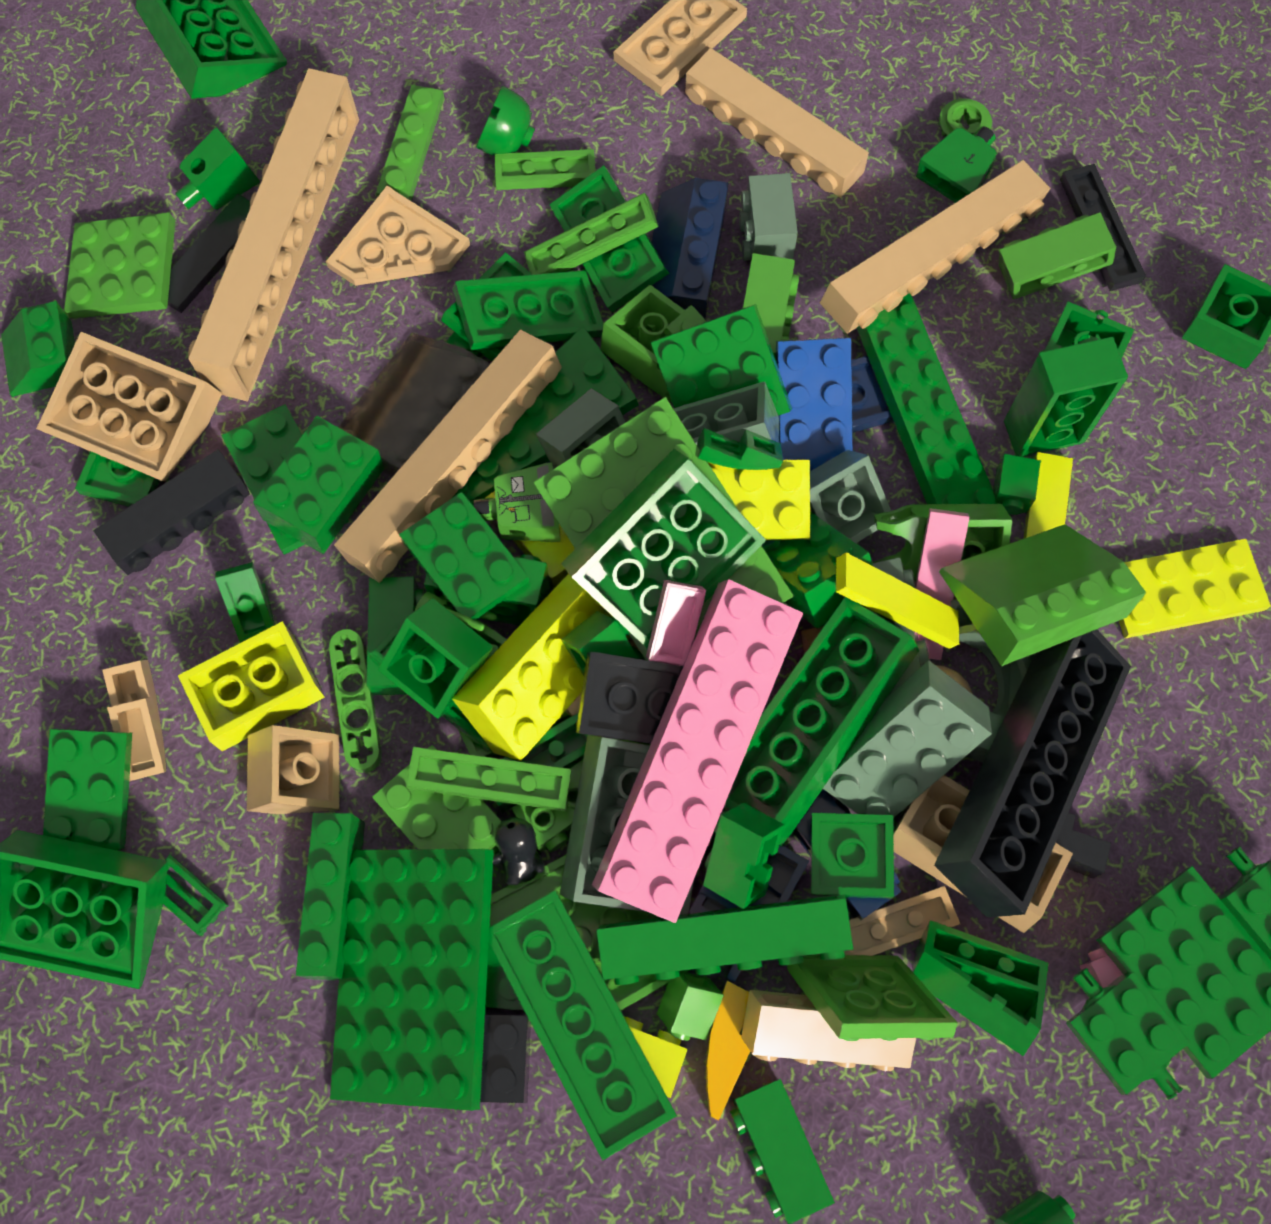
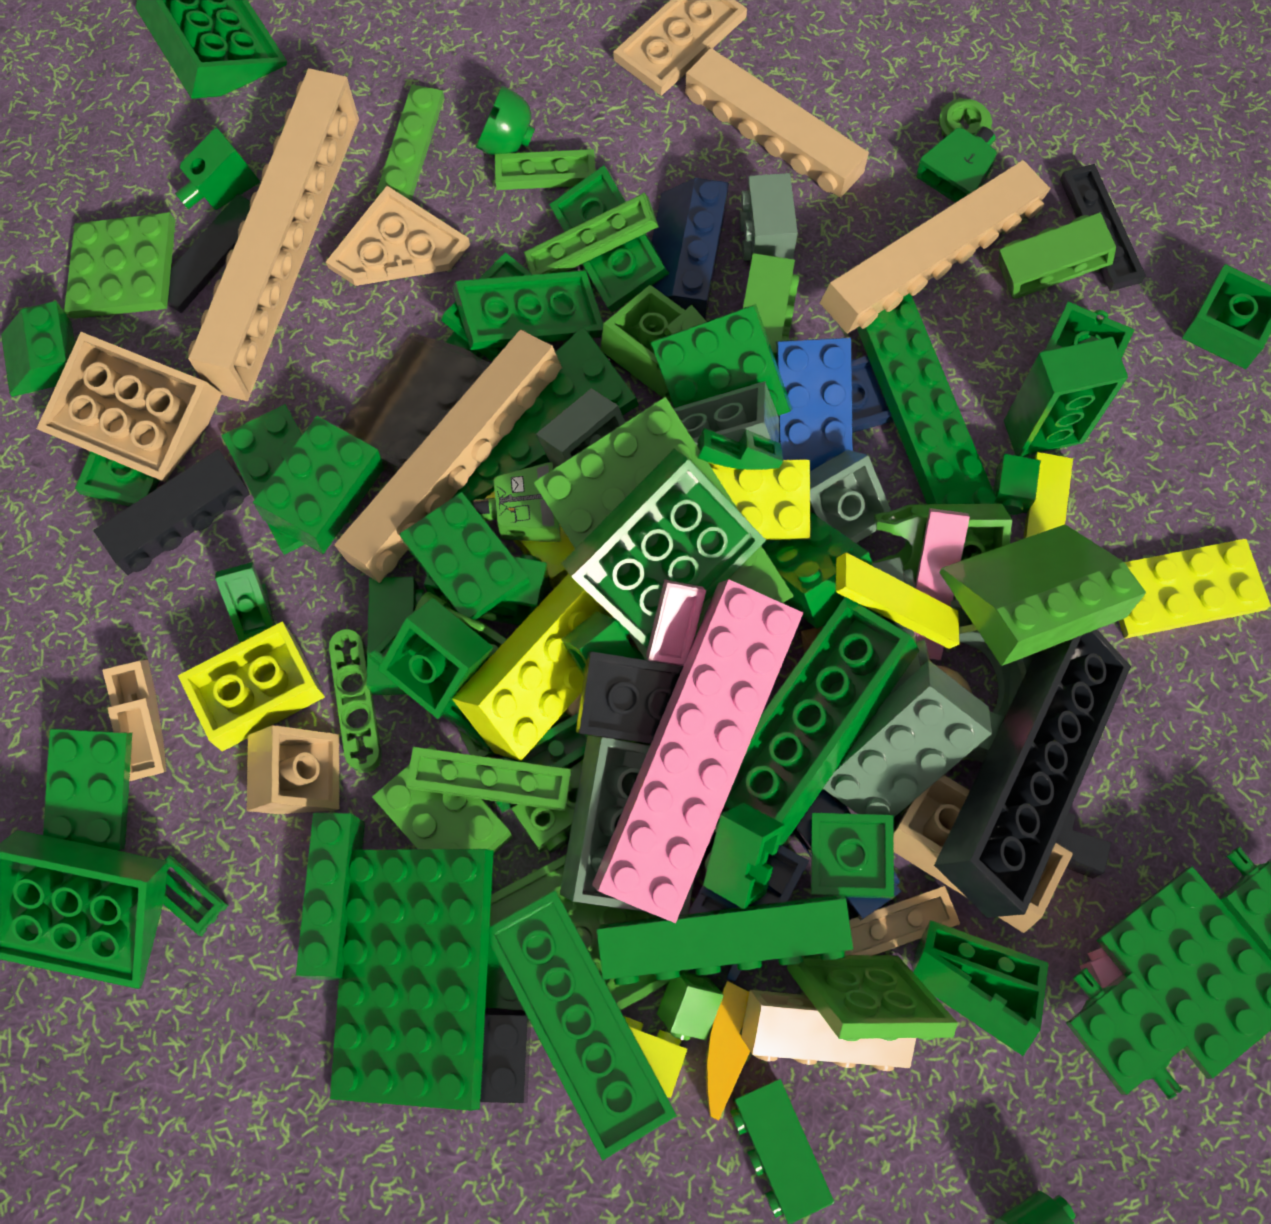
(517, 851): black animal -> none

